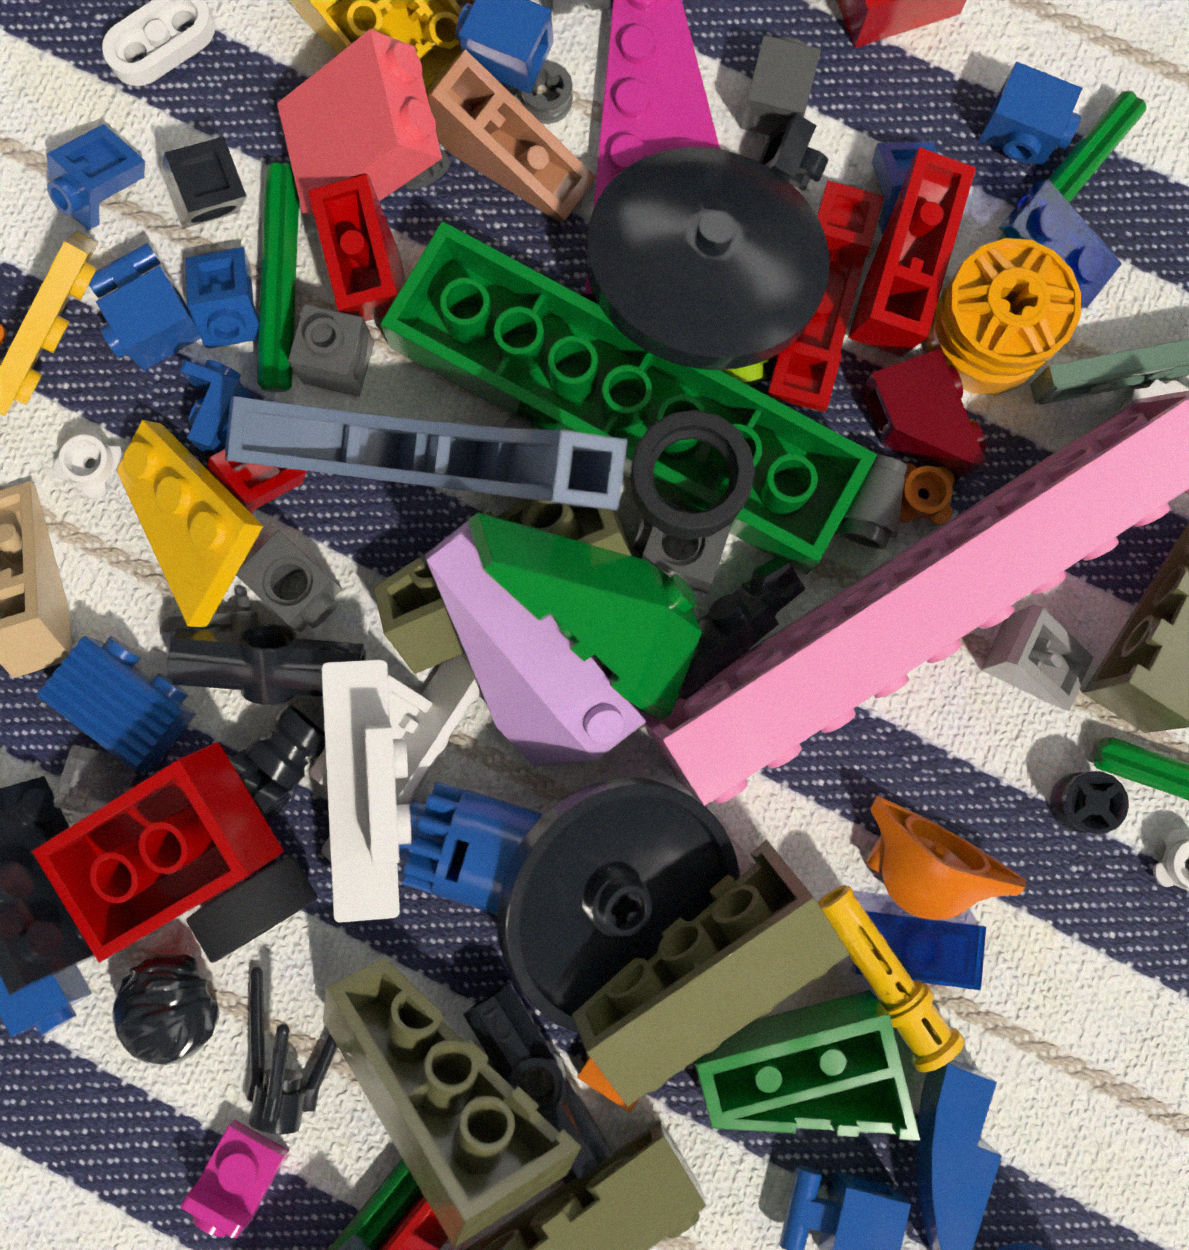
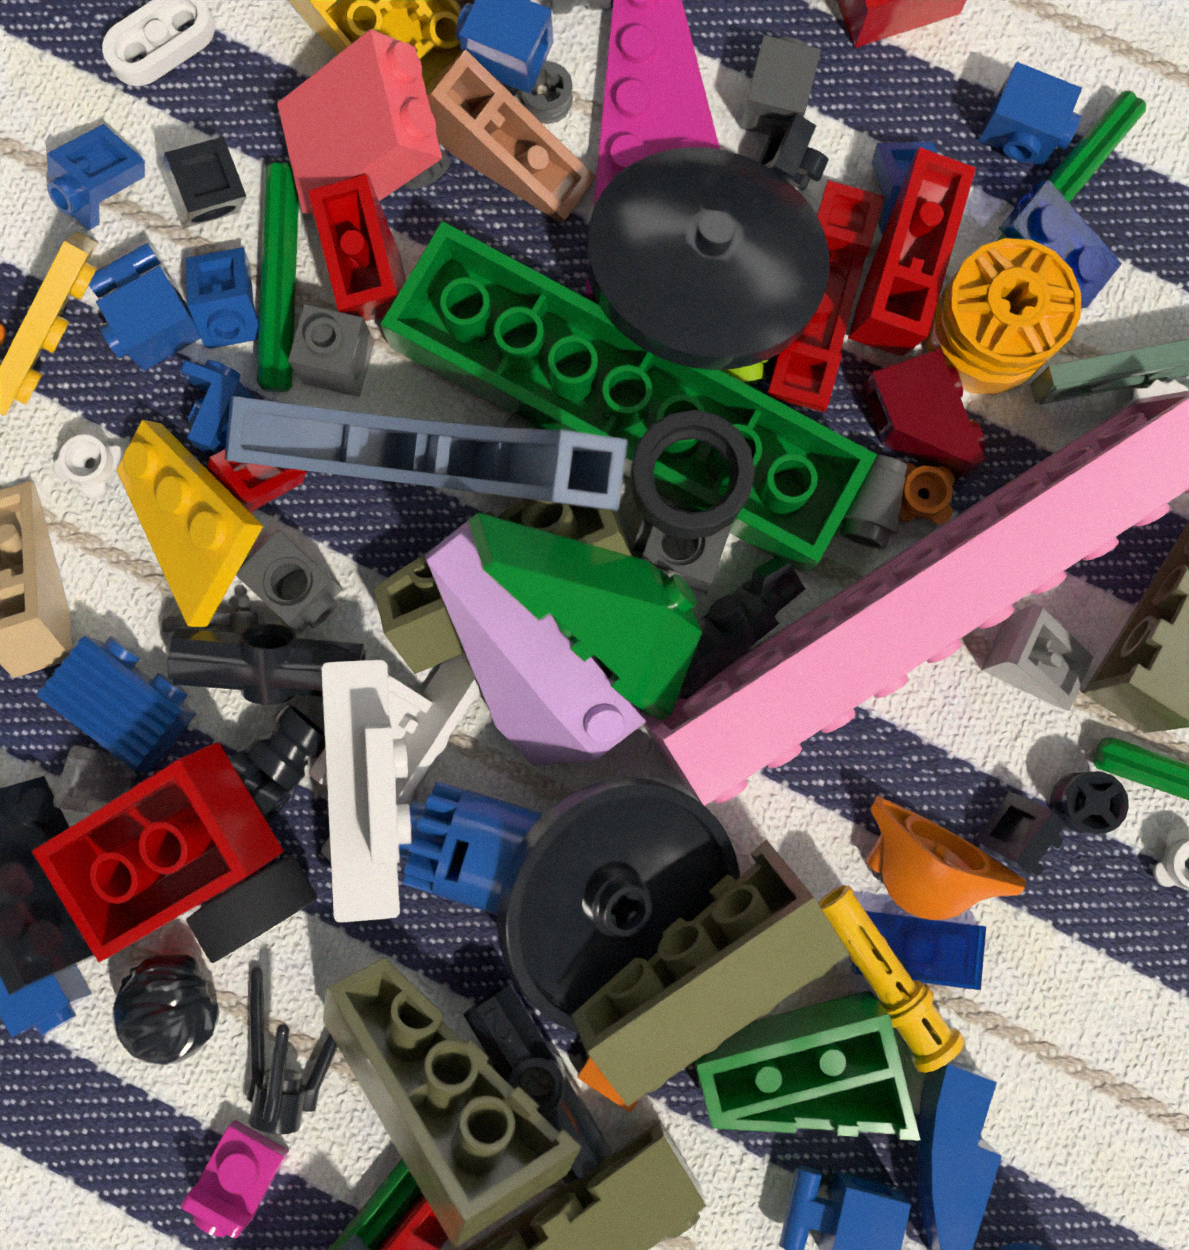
(1021, 833): none -> black tile

